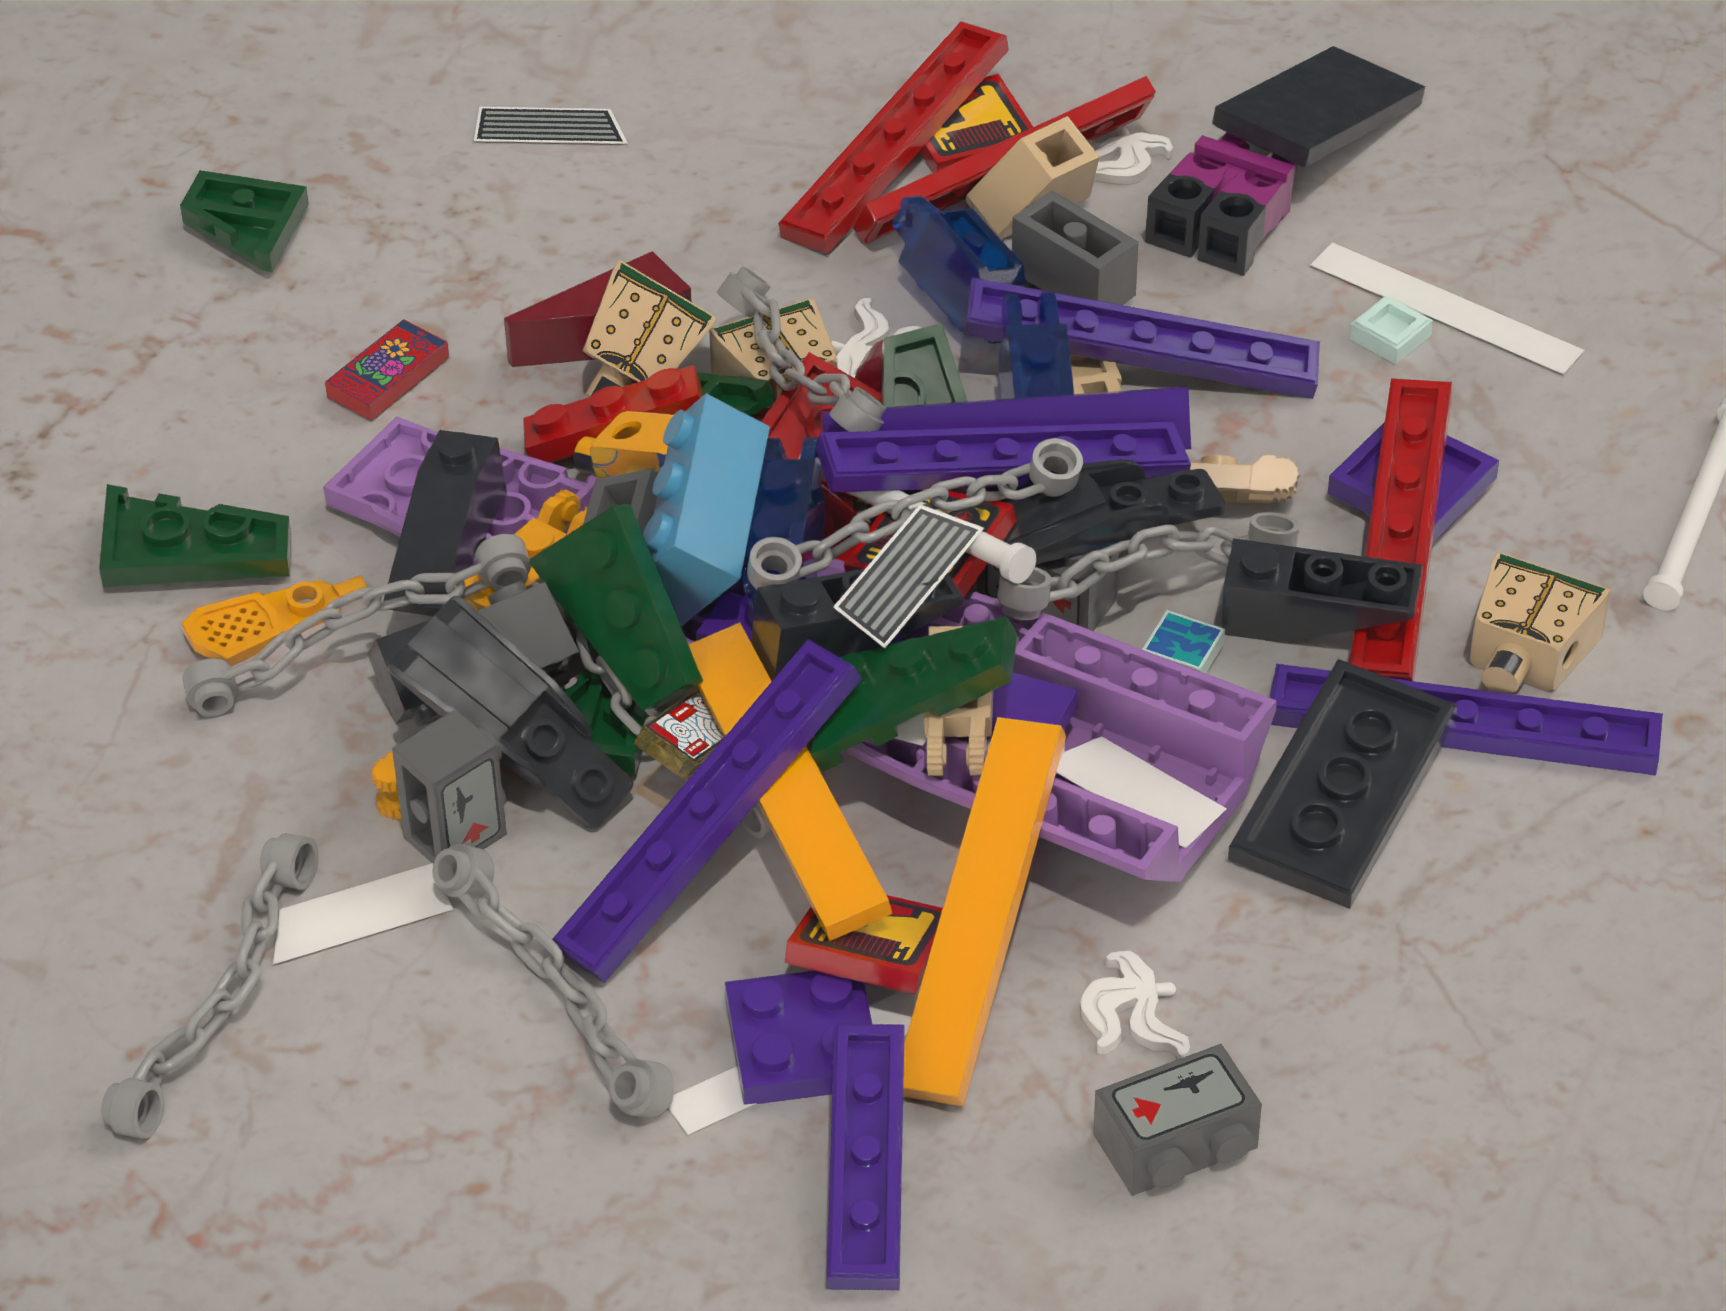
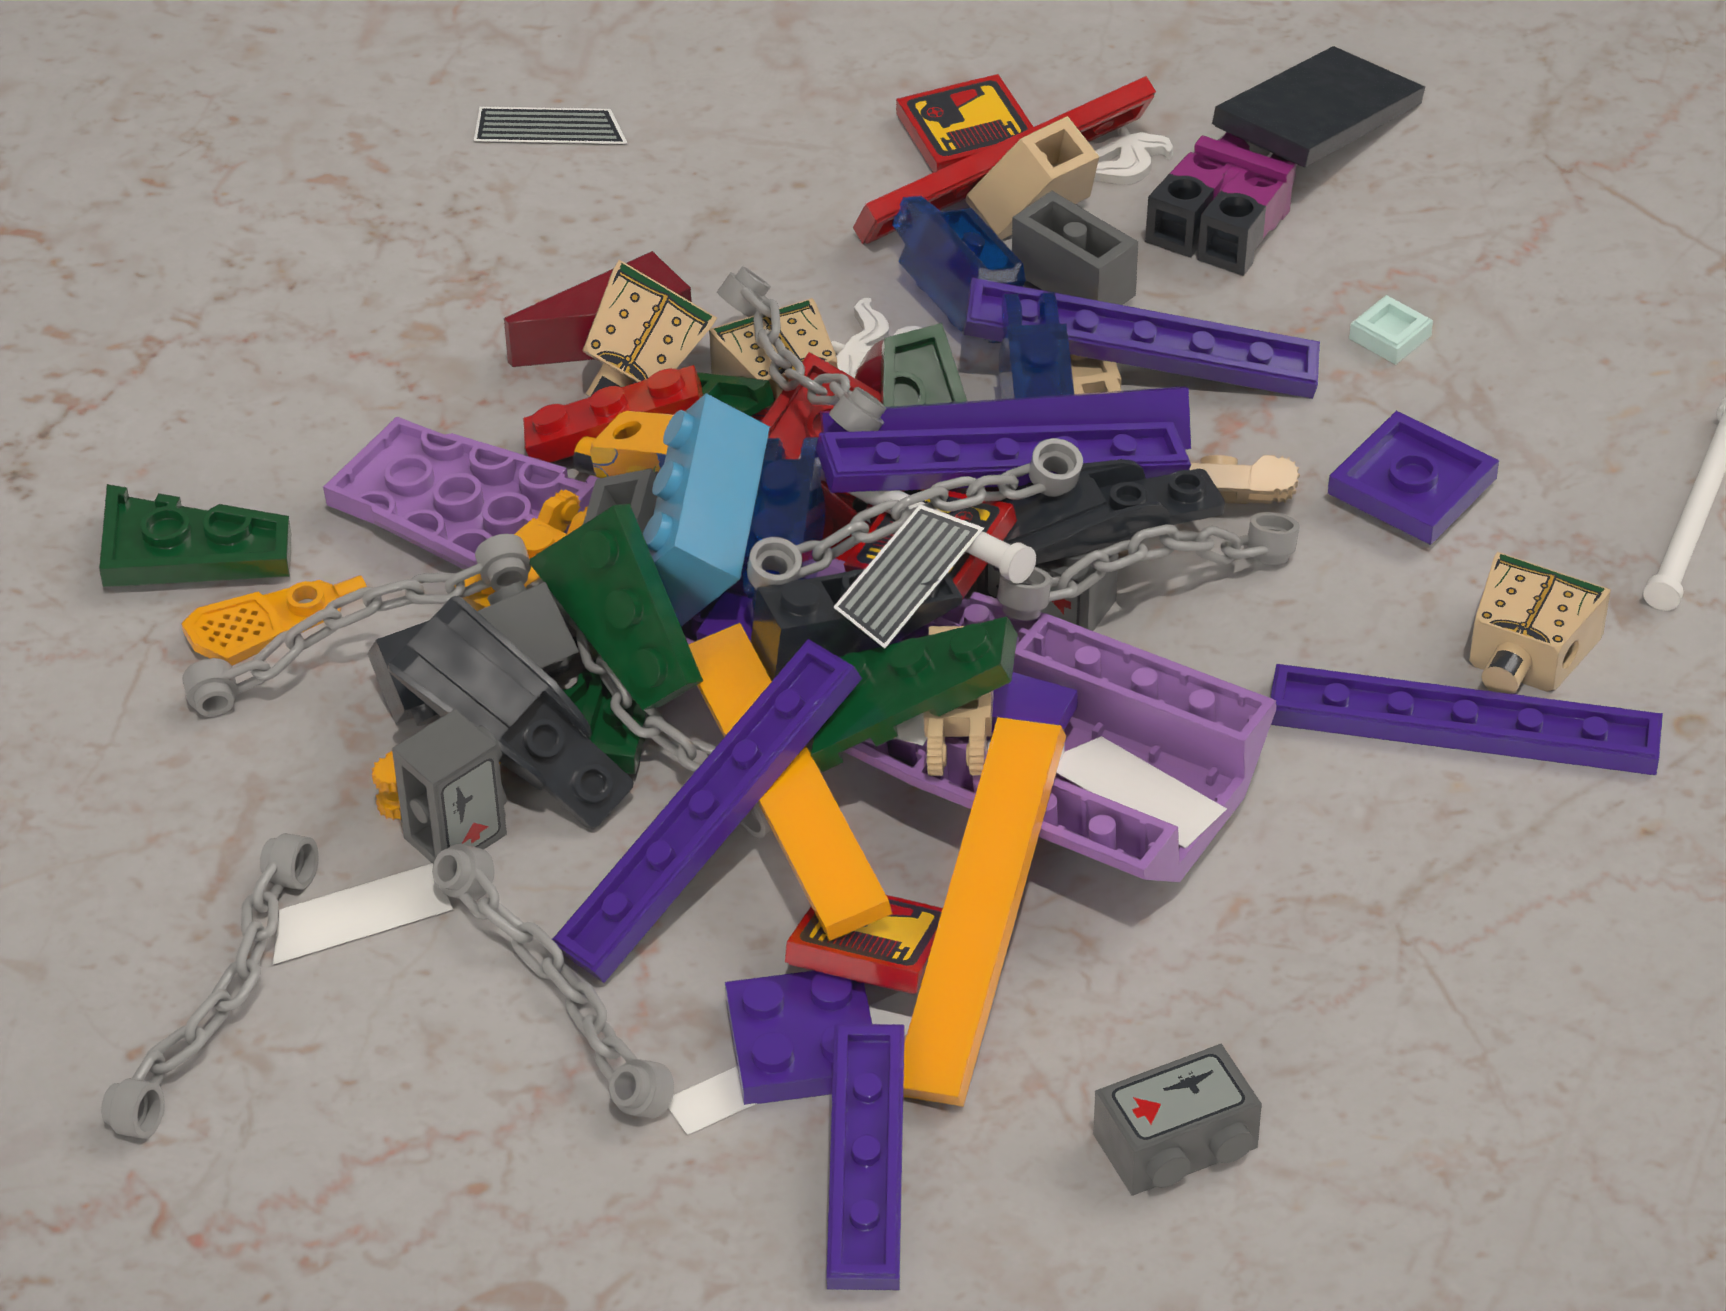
(245, 214): dark green wing -> none
(387, 369): tile -> none
(448, 511): black slope -> none
(681, 735): tile -> none
(893, 137): red tile -> none
(1136, 988): white piece -> none
(1186, 641): tile -> none
(1312, 593): black slope -> none
(1342, 783): black tile -> none
(1405, 513): red tile -> none
(1448, 308): white sticker -> none

